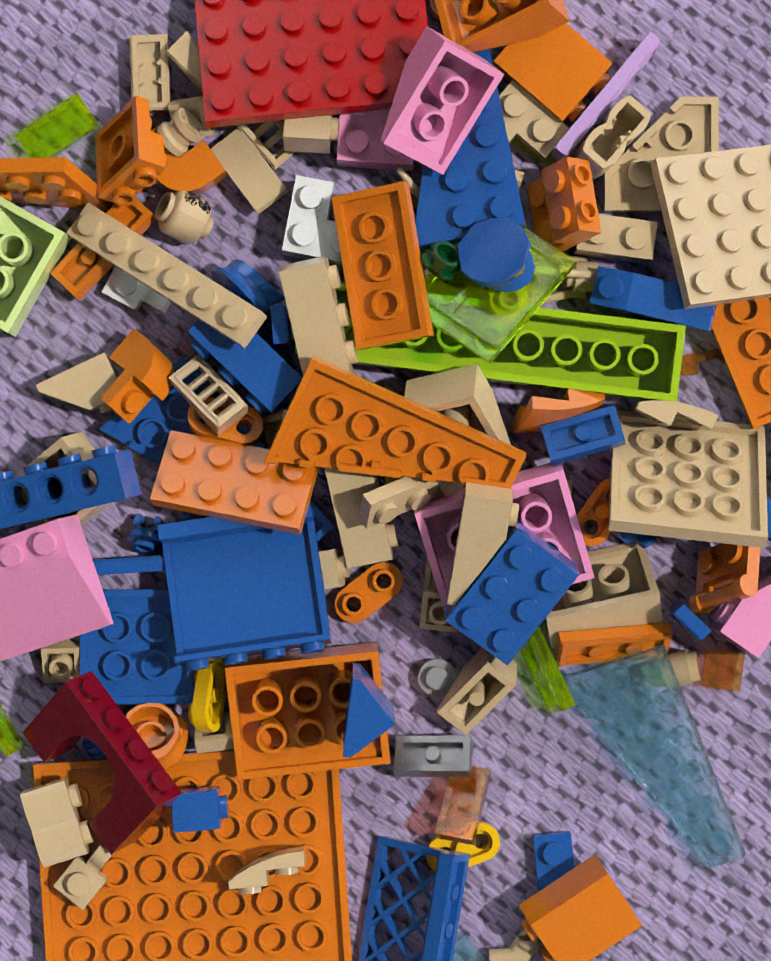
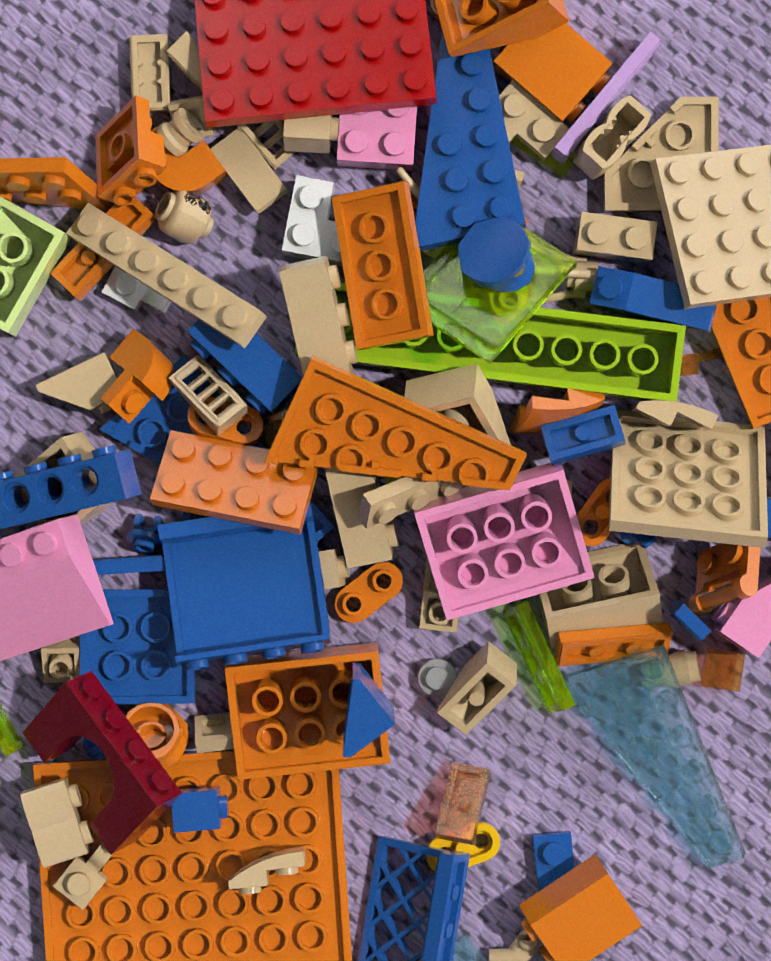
(58, 129): clear neon green plate -> none
(208, 698): yellow plate -> none
(247, 285): blue hat -> none
(281, 326): blue tile -> none
(433, 756): flat silver plate -> none
(438, 100): bright pink slope -> none
(442, 260): dark green plate -> none
(481, 532): tan slope -> none
(513, 593): blue brick -> none
(564, 204): orange plate -> none

